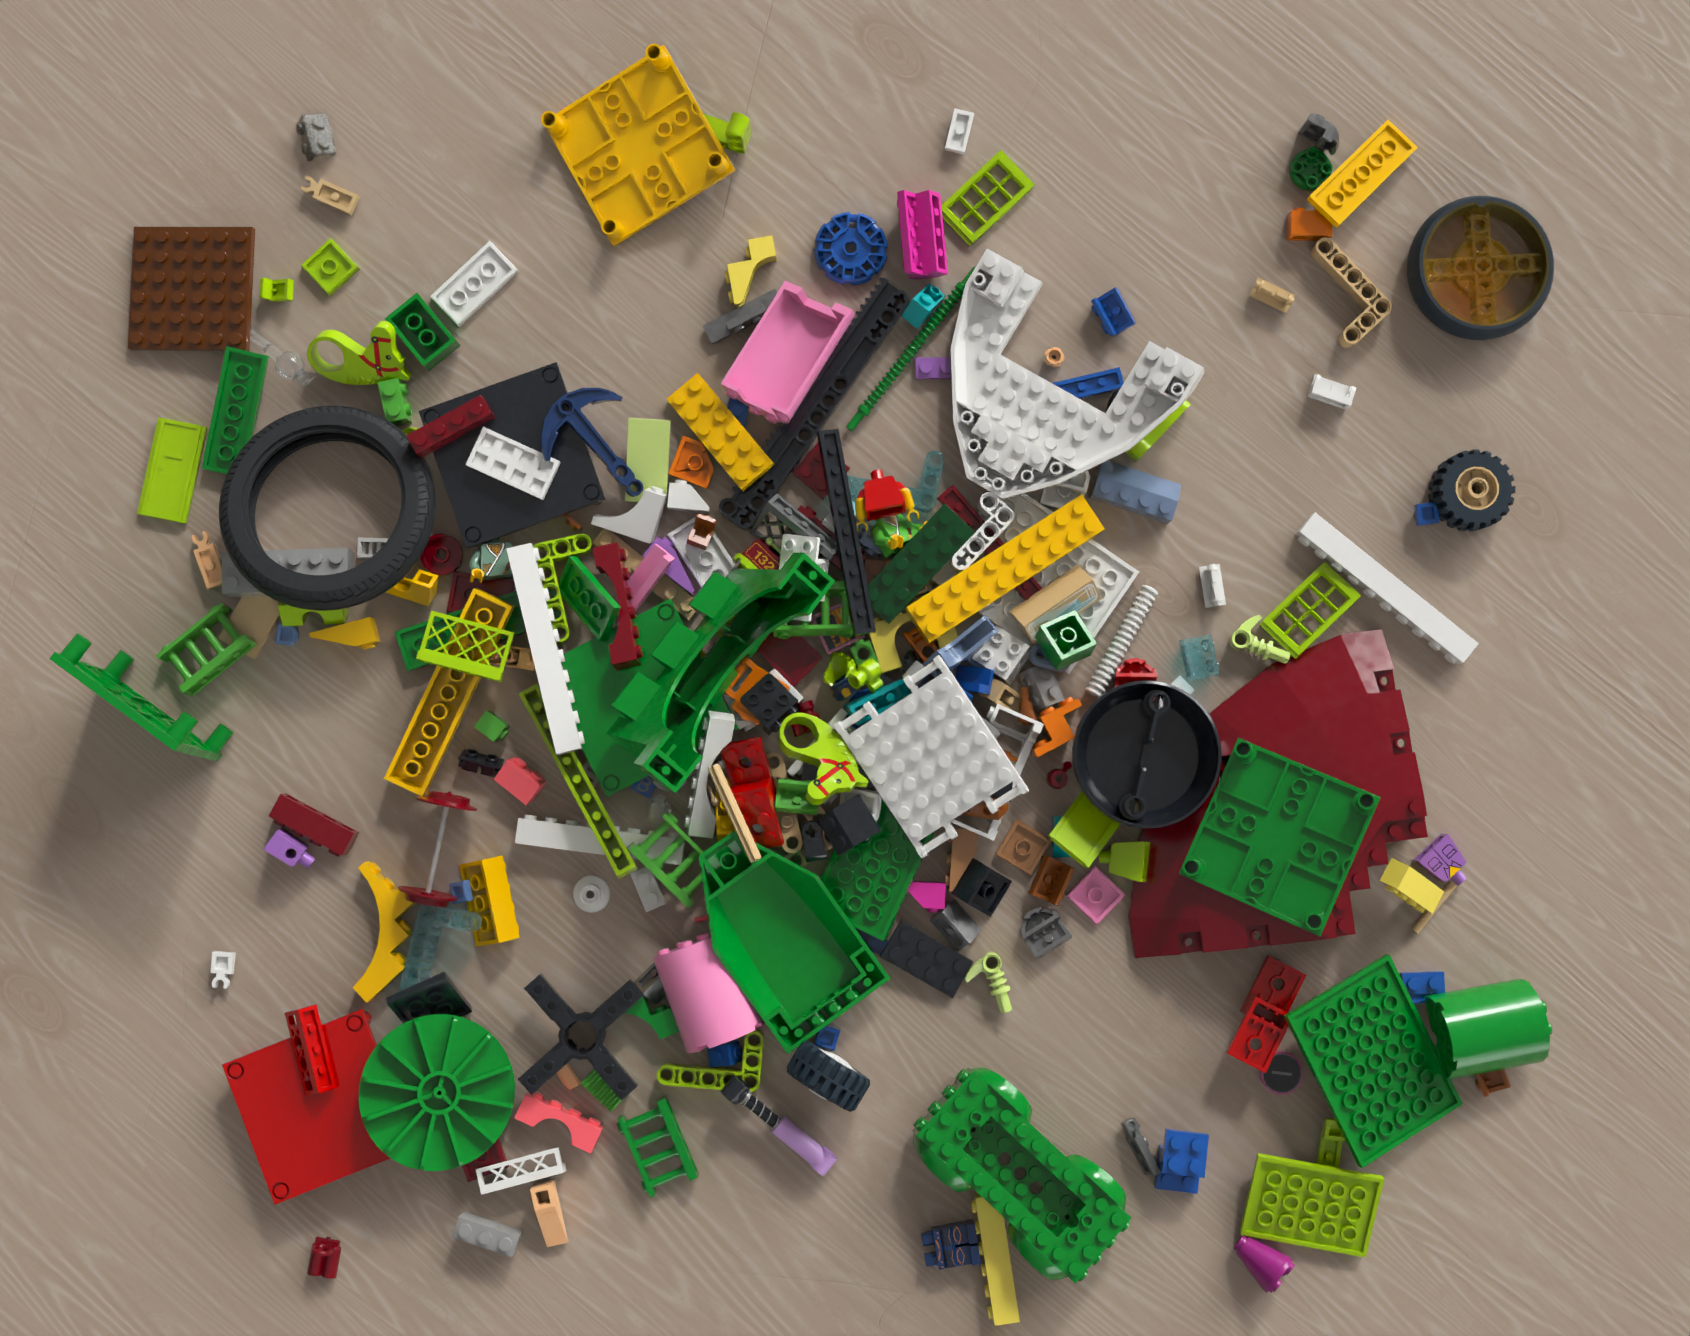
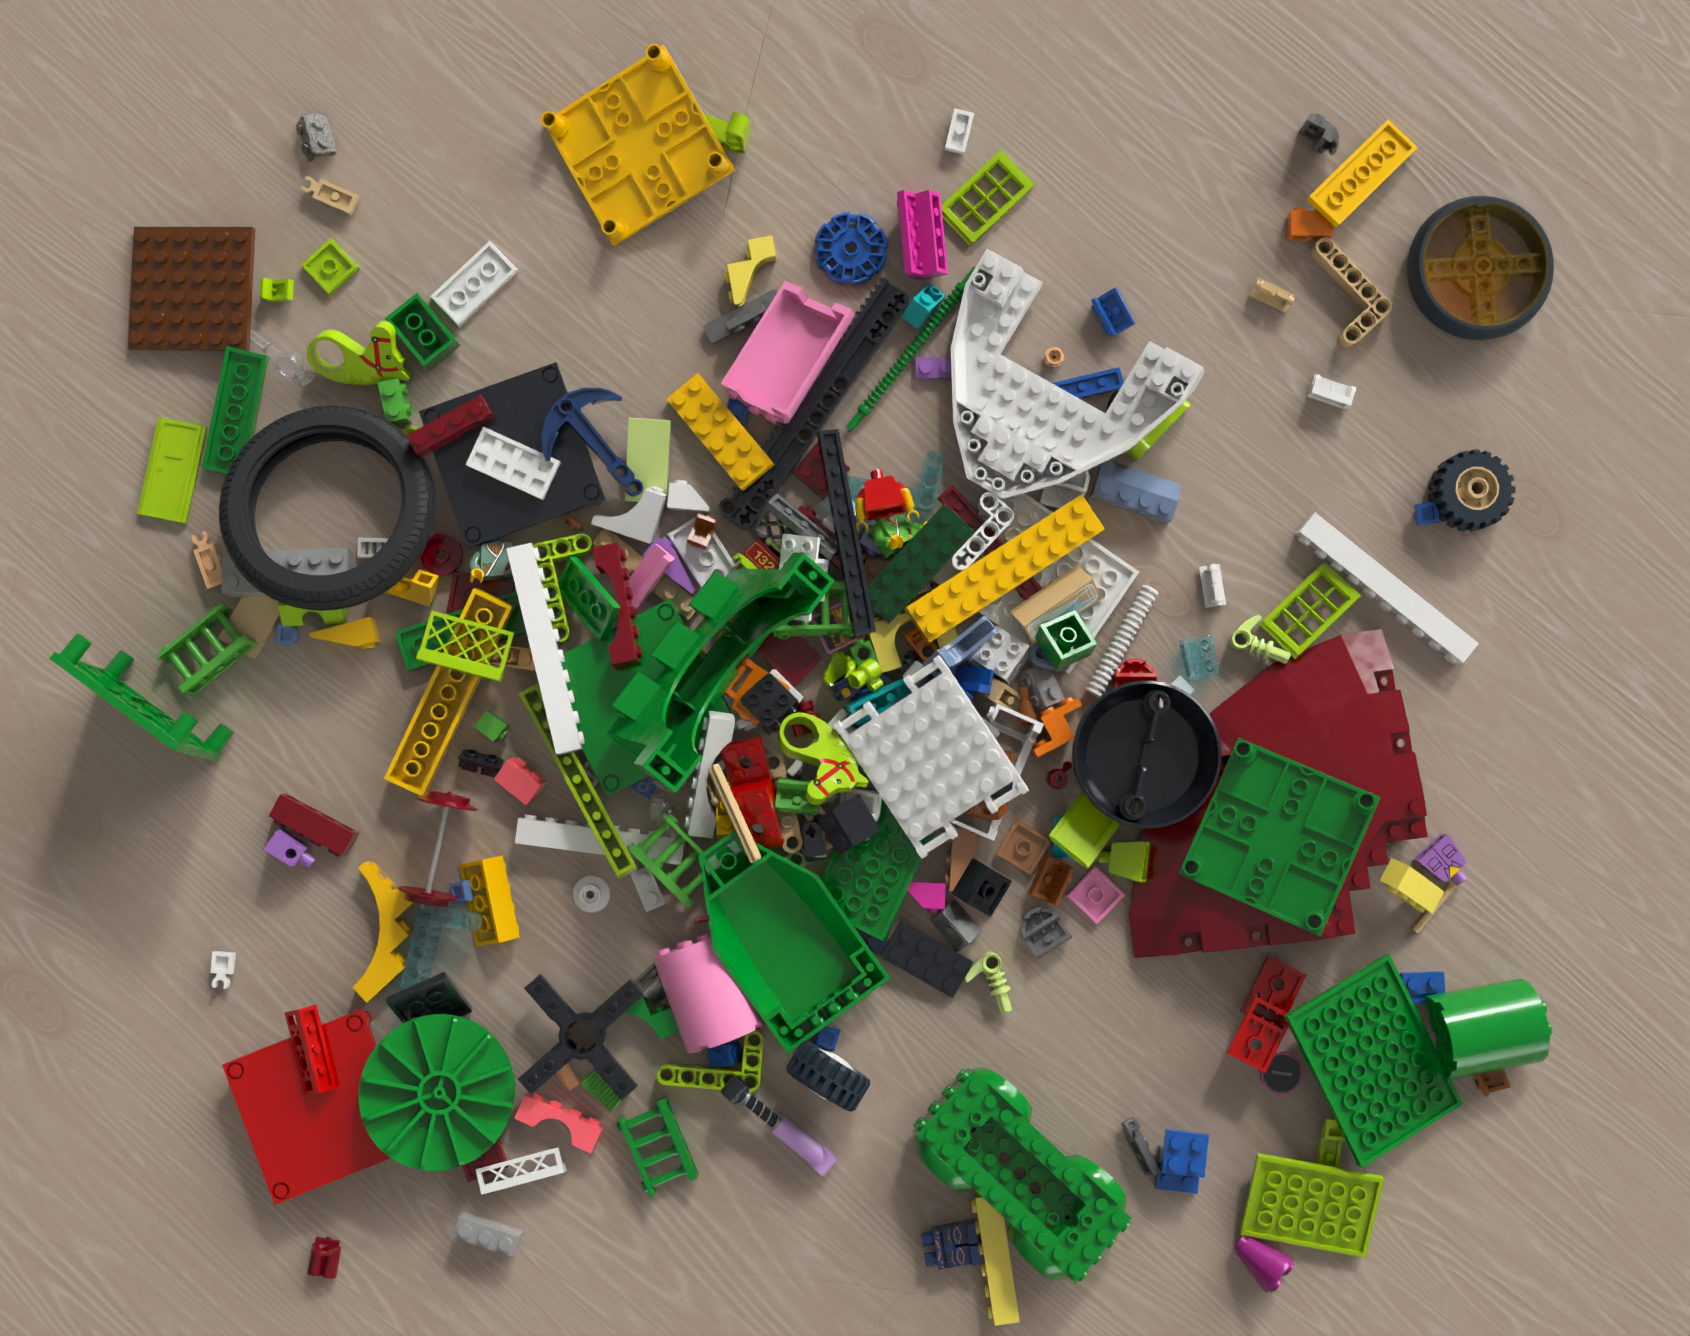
(549, 1212): light nougat slope -> none
(692, 463): orange plate -> none
(1310, 169): green tile -> none

